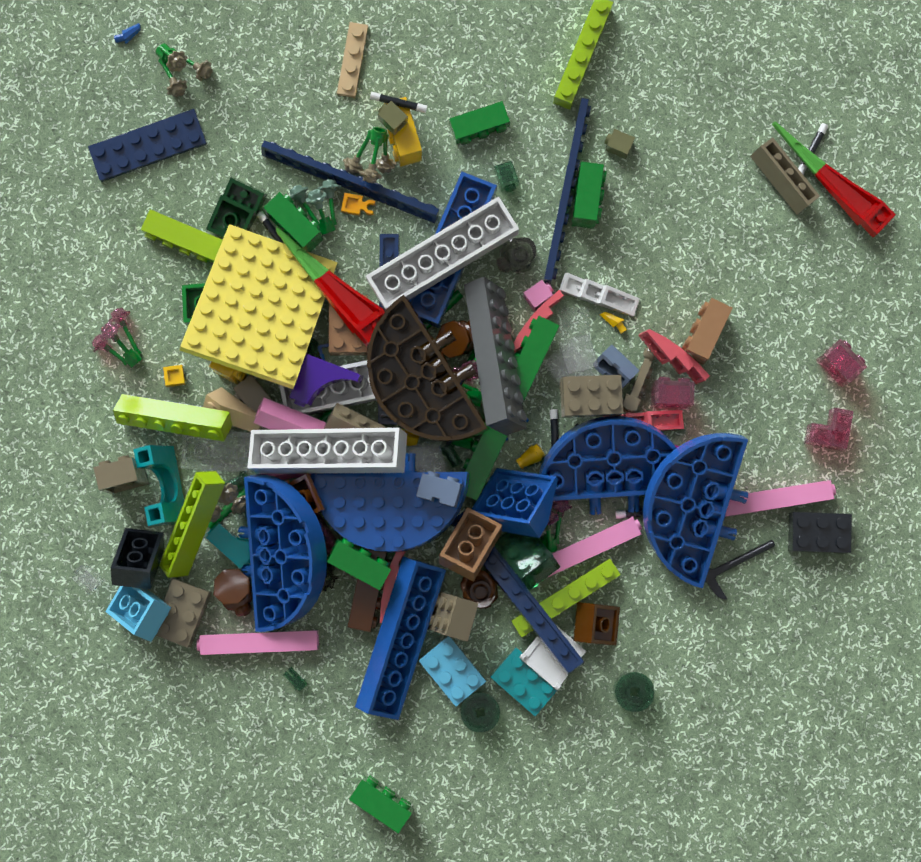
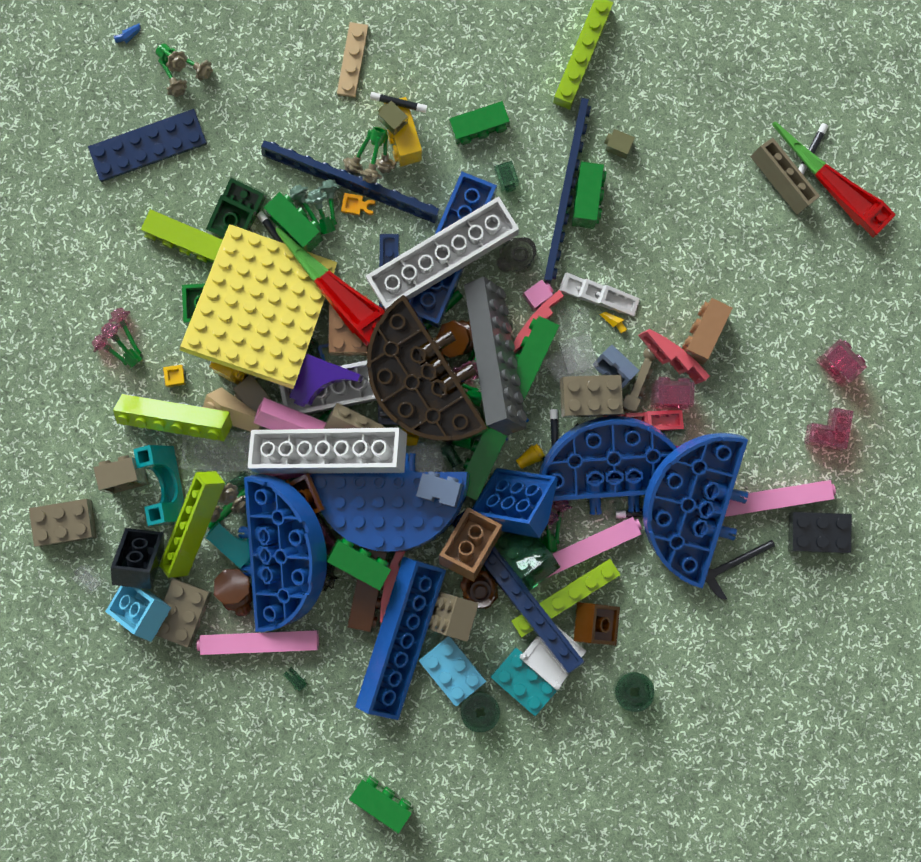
(62, 523): none -> dark tan brick

